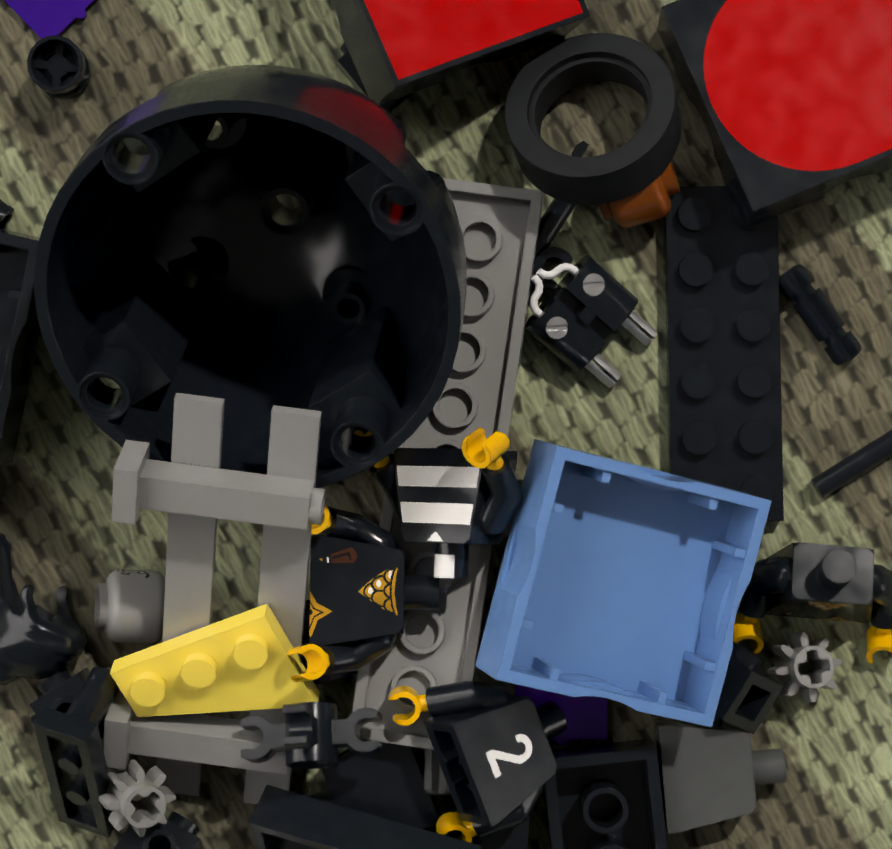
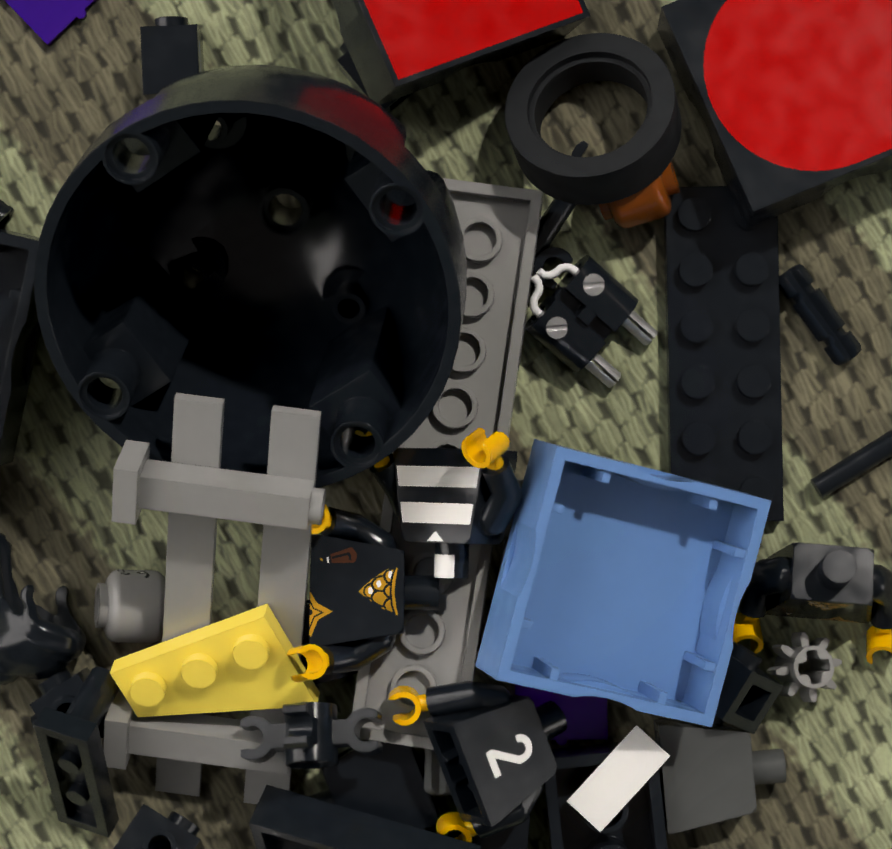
(52, 60): black wheel -> none
(148, 809): light grey gear -> none
(169, 53): none -> black brick
(618, 778): none -> white sticker

